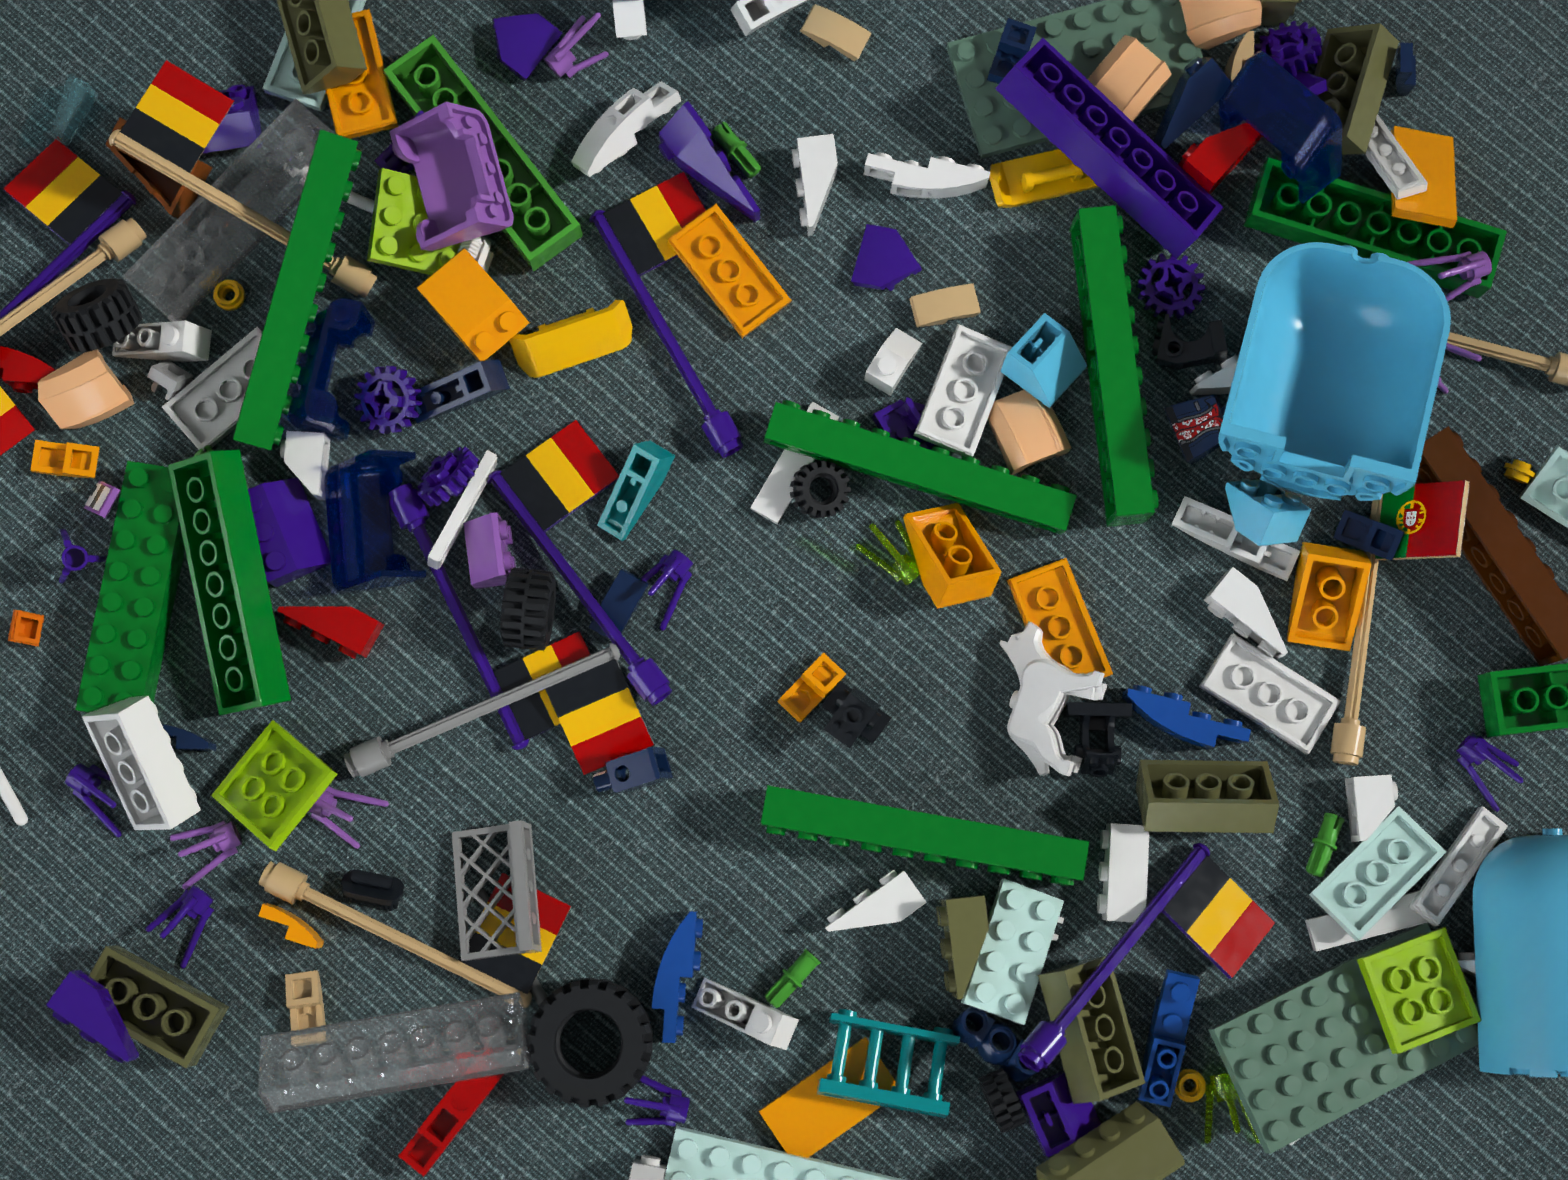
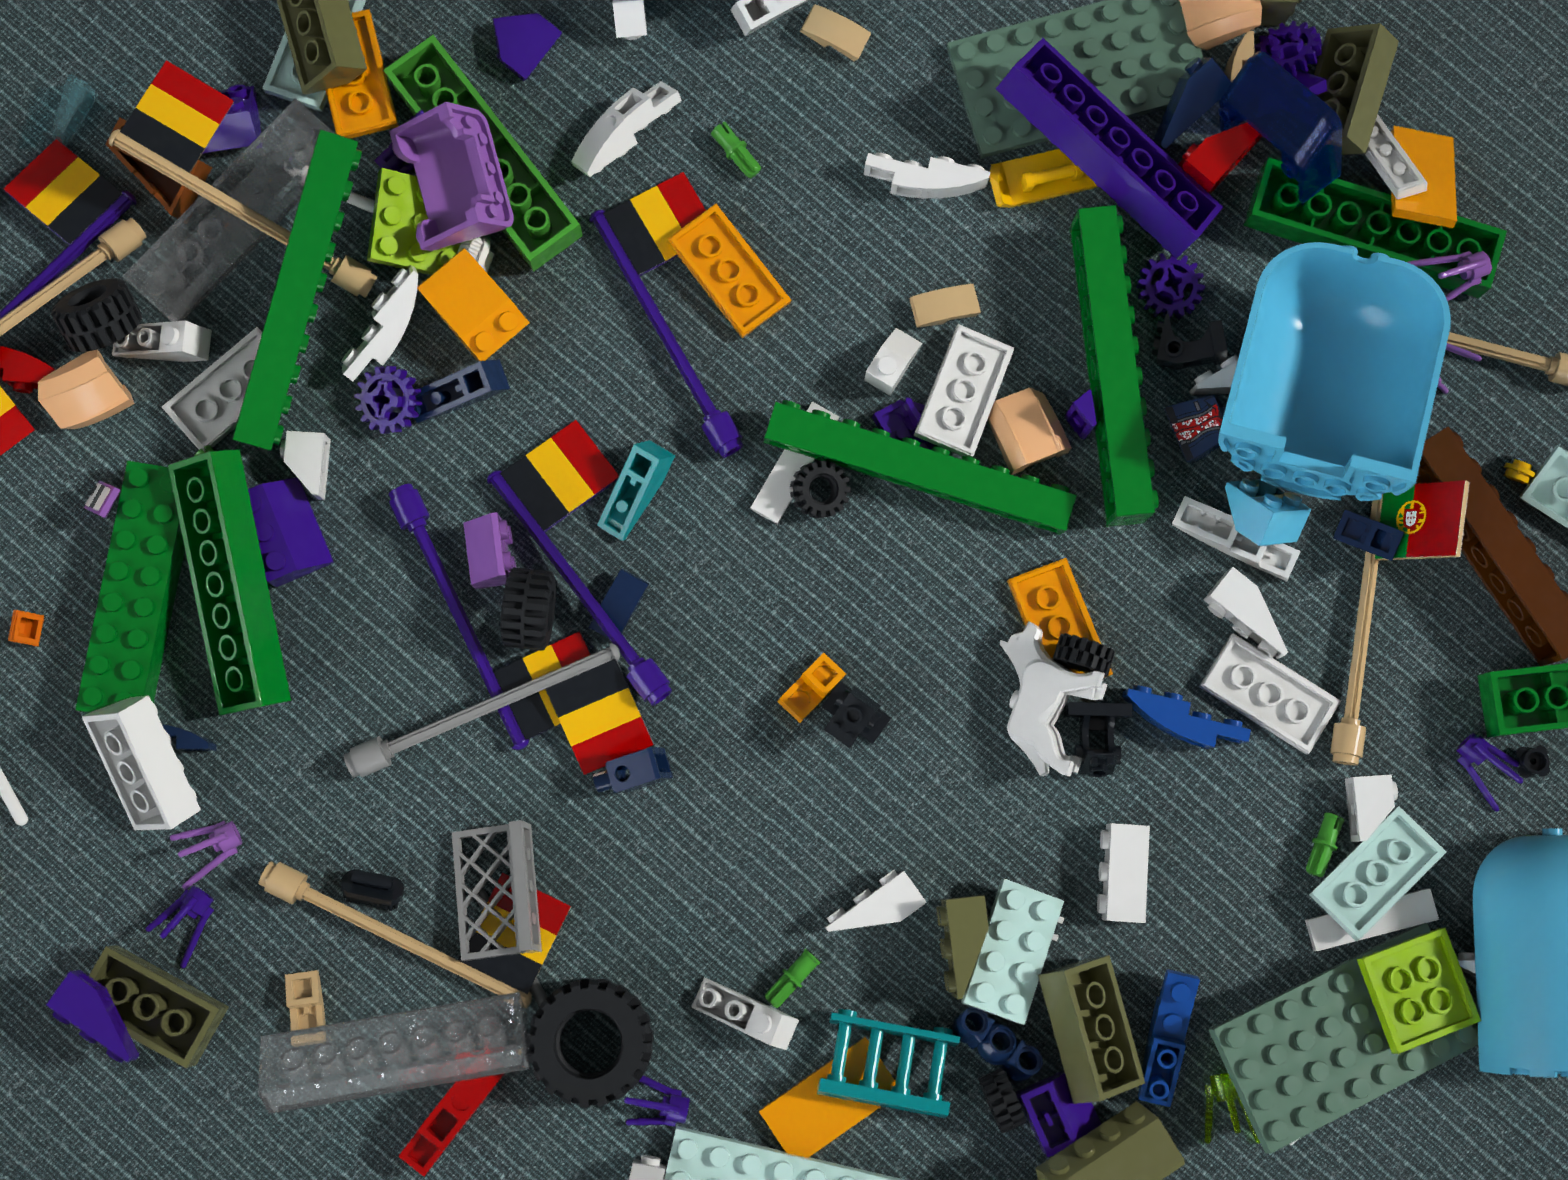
(65, 459): light orange slope -> none
(75, 557): dark purple plant -> none
(86, 782): dark purple plant -> none
(169, 376): light grey tile -> none
(223, 288): yellow plate -> none
(274, 785): lime plate -> none
(298, 929): light orange slope -> none
(311, 404): clear blue windscreen -> none
(327, 805): medium lavender plant -> none
(342, 624): red slope -> none
(361, 522): clear blue windscreen -> none
(393, 315): none -> white slope
(447, 476): dark purple gear -> none
(462, 511): white tile -> none
(561, 58): medium lavender plant -> none
(573, 340): yellow piece -> none
(673, 567): dark purple plant -> none
(677, 962): blue slope -> none
(690, 147): dark purple wedge -> none
(817, 169): white slope -> none
(883, 259): dark purple slope -> none
(905, 566): clear neon green plant -> none
(925, 834): green brick -> none
(950, 555): light orange slope -> none
(1012, 47): dark blue slope -> none
(1044, 361): medium azure slope -> none
(1082, 415): none -> dark purple slope
(1083, 654): none -> black tyre
(1130, 76): light nougat slope -> none
(1199, 1085): yellow plate -> none
(1203, 907): flag -> none
(1206, 796): olive brick -> none
(1327, 596): light orange slope -> none
(1405, 69): dark blue slope -> none
(1458, 866): white tile -> none
(1541, 759): none -> black plate

